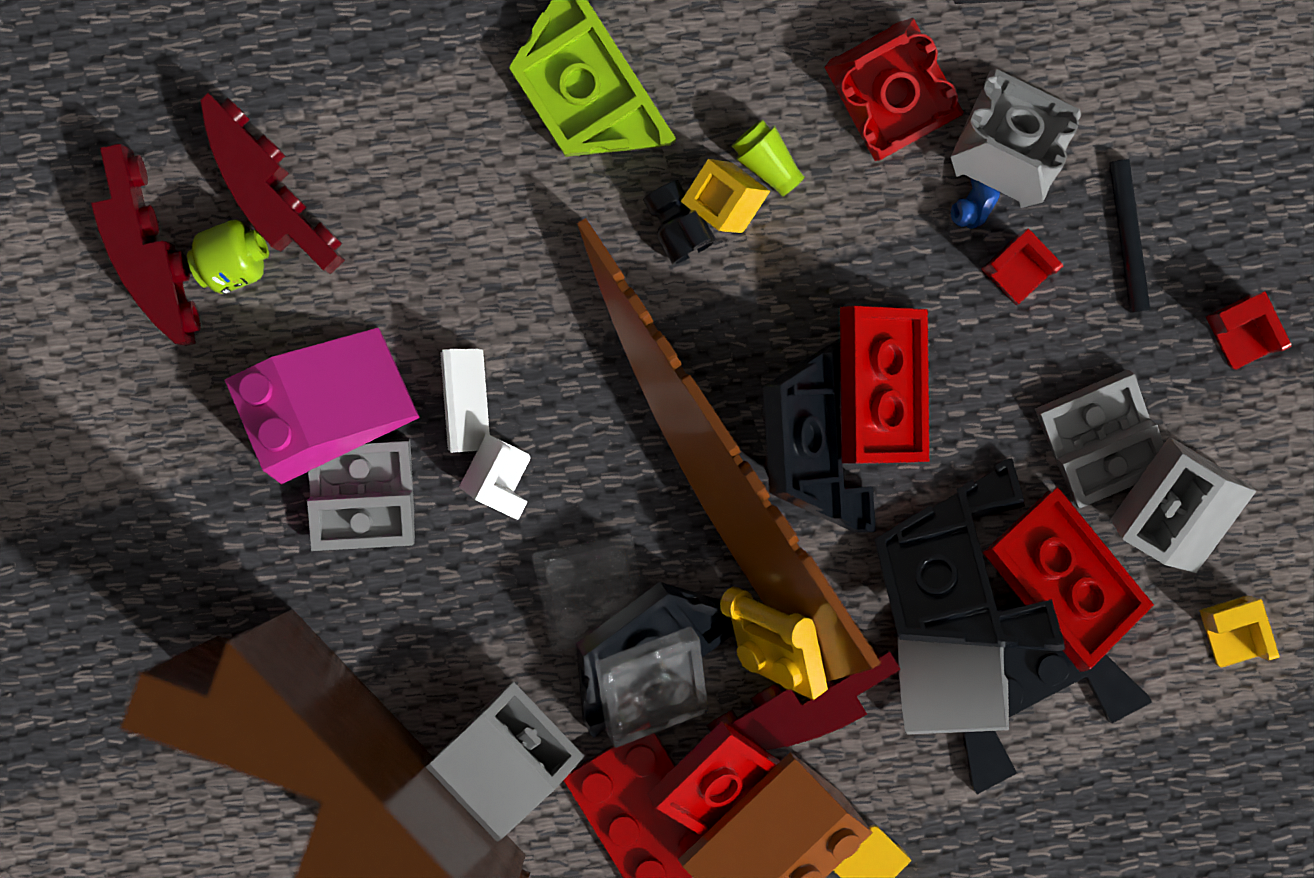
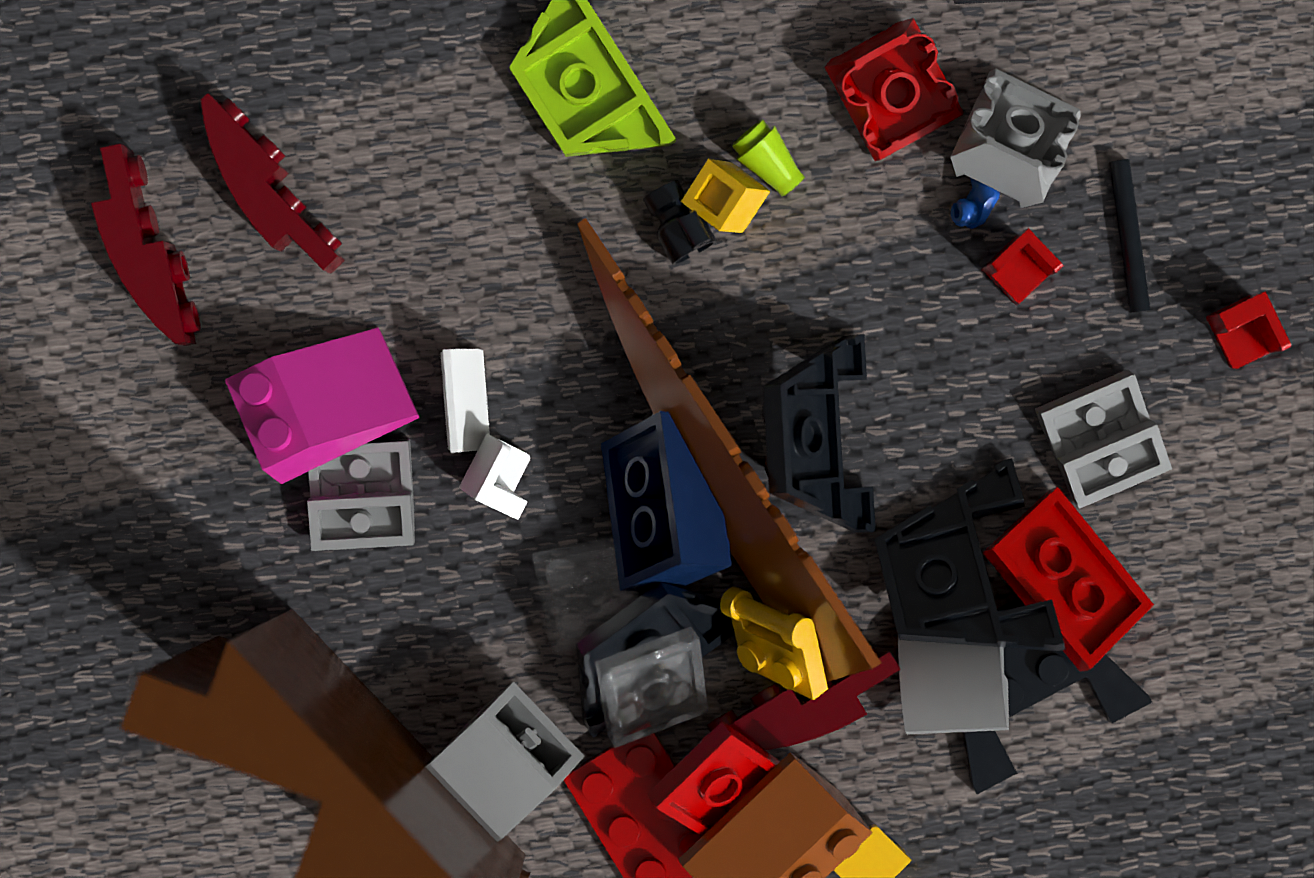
(227, 256): lime head -> none
(661, 508): none -> dark blue slope
(884, 385): red plate -> none
(1181, 507): light grey slope -> none
(1239, 631): yellow panel -> none

